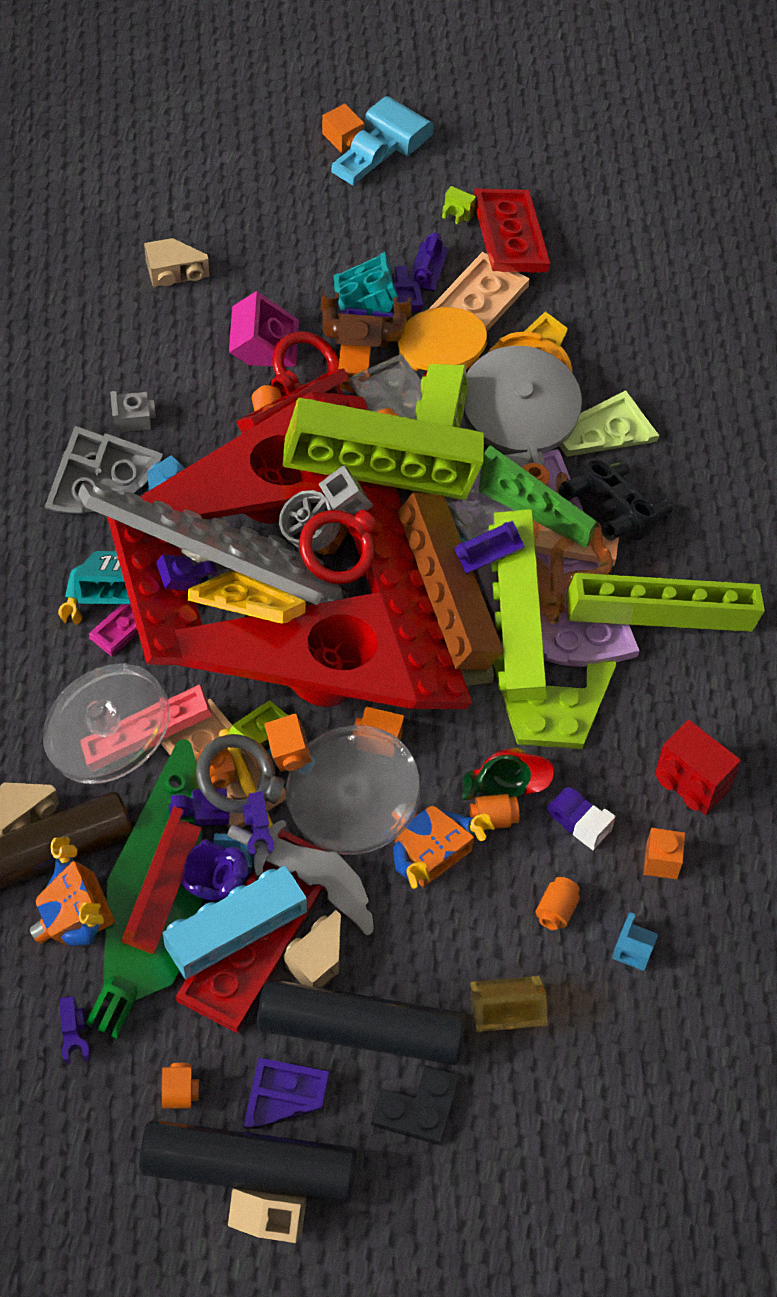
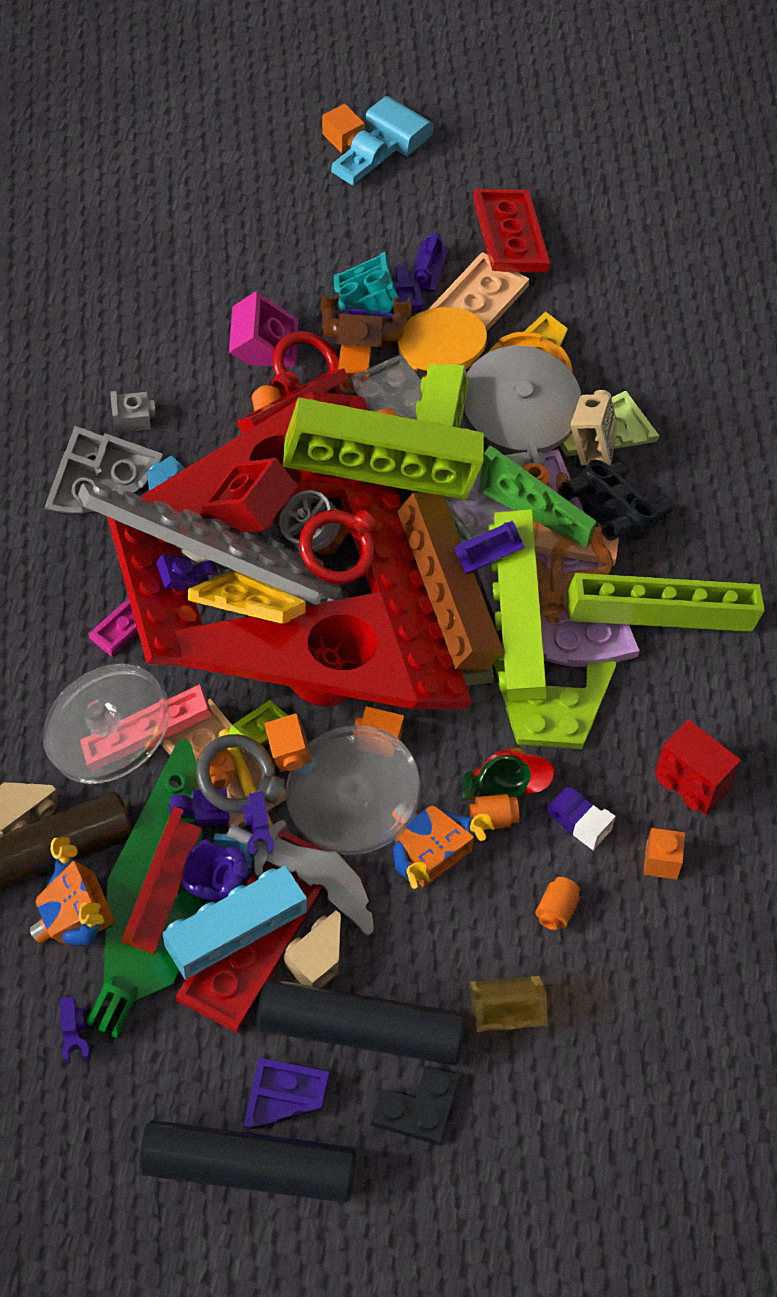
(94, 582): teal torso -> none
(174, 262): tan slope -> none
(178, 1086): orange plate -> none
(251, 495): none -> red slope
(267, 1214): tan slope -> none
(345, 492): light grey brick -> none
(458, 204): lime tile -> none
(593, 415): none -> tan torso
(634, 944): dark azure panel -> none

